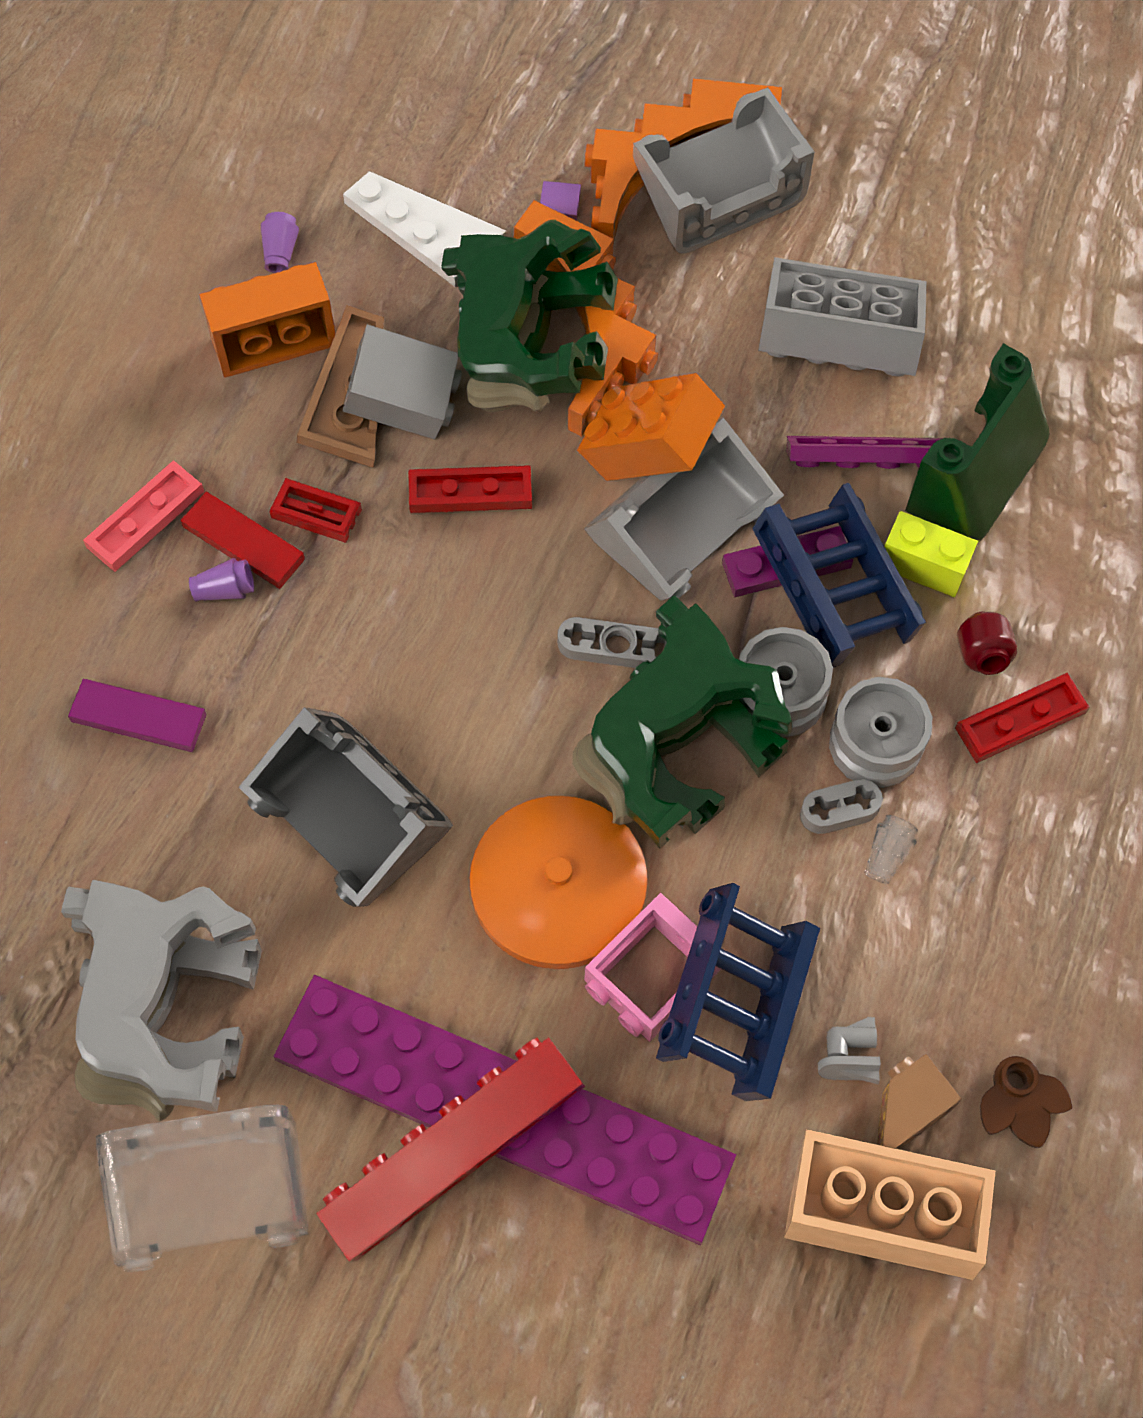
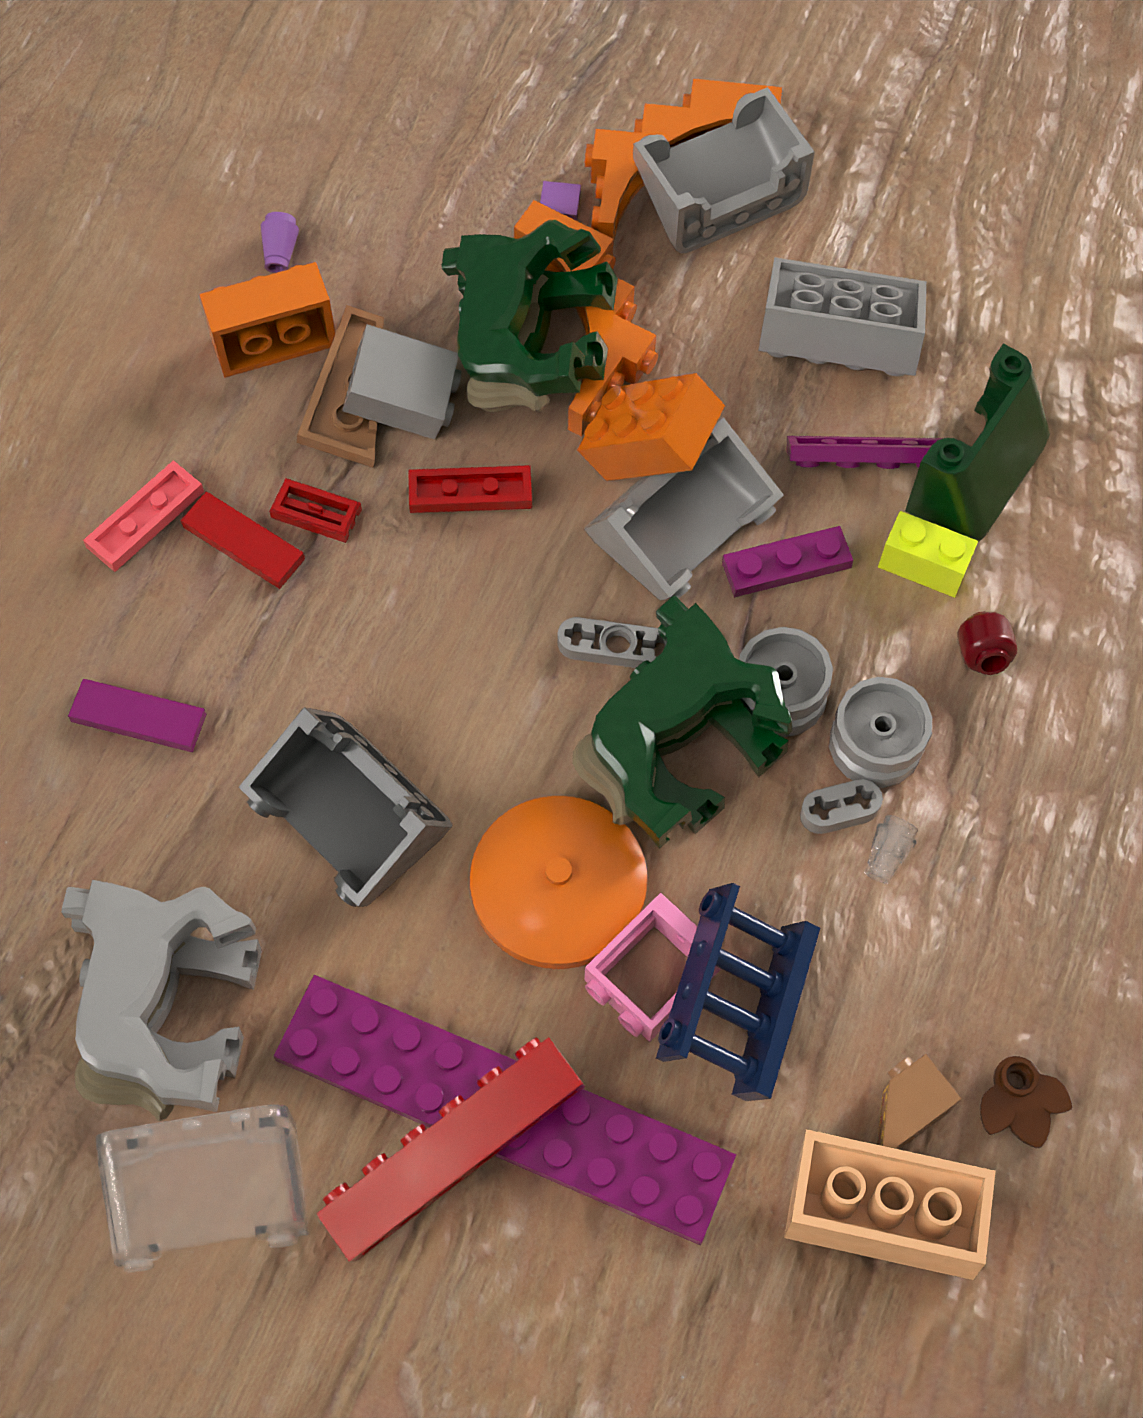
(225, 581): medium lavender cone -> none
(414, 220): white wing -> none
(815, 602): dark blue fence -> none
(844, 1067): light grey piece -> none
(1021, 717): red tile -> none

